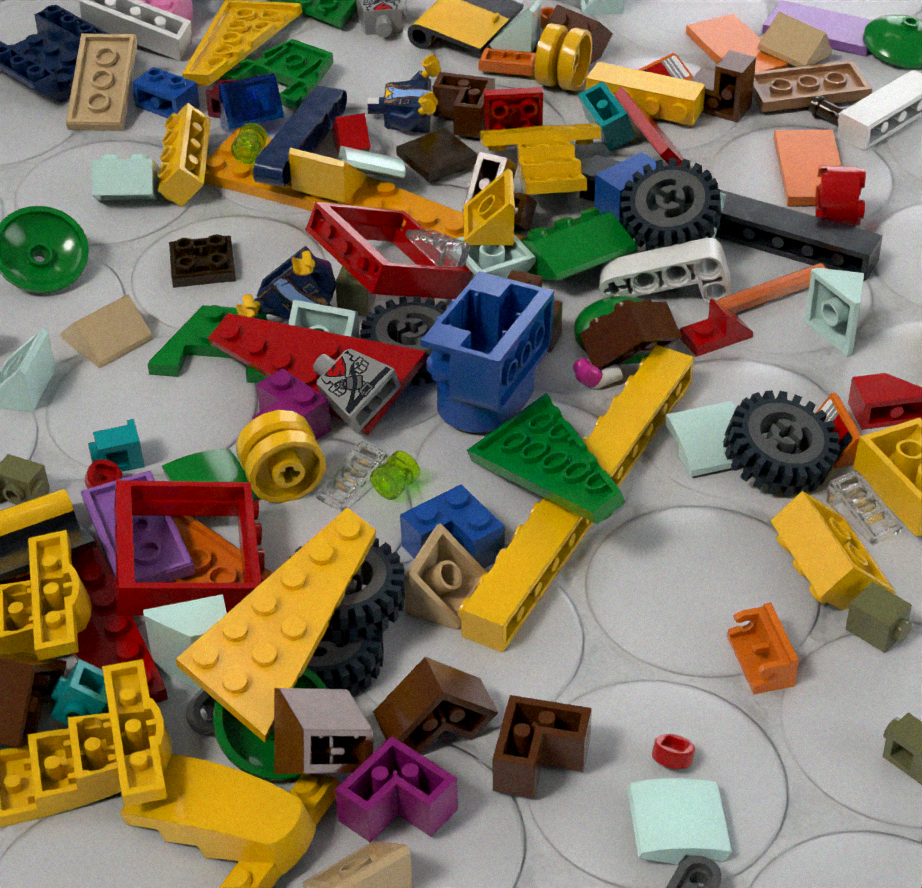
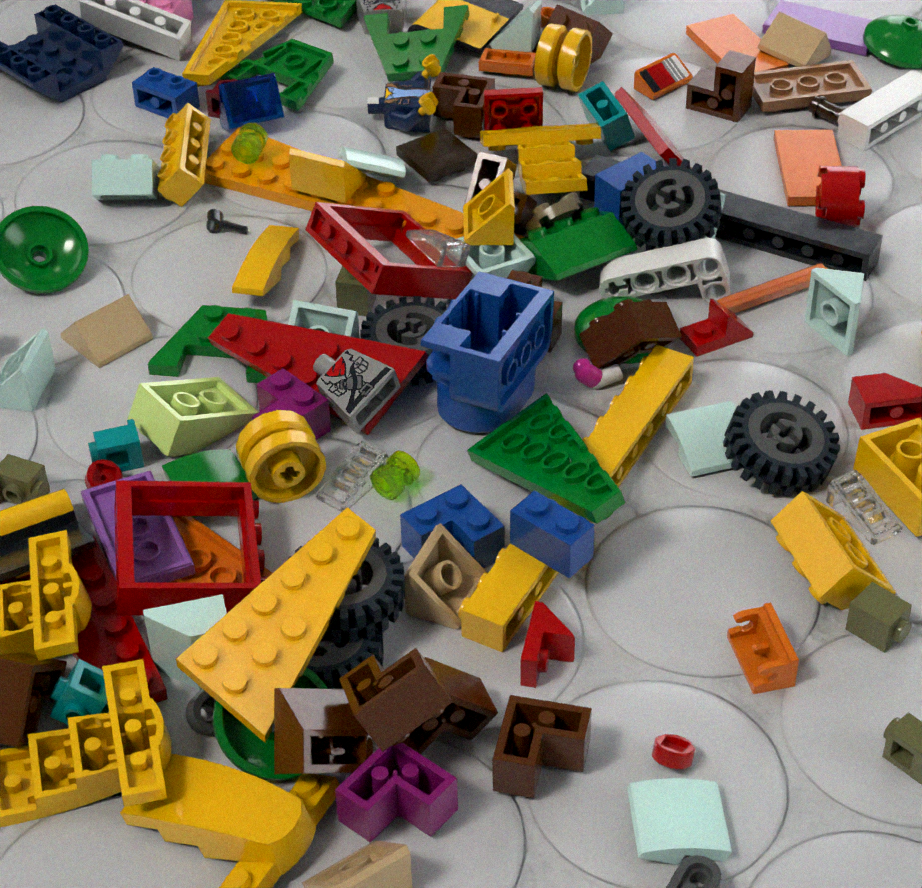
(102, 82): tan tile -> none
(188, 413): none -> yellowish green slope
(202, 261): dark brown tile -> none
(216, 223): none -> black hand
(264, 261): none -> yellow slope
(298, 278): torso -> none
(301, 132): dark blue beam -> none
(351, 132): red slope -> none
(395, 698): none -> reddish brown brick
(404, 51): none -> green wing
(545, 640): none -> red slope
(546, 215): none -> dark tan plate
(552, 534): none -> blue brick
(657, 94): yellow brick -> none
(845, 427): slope -> none

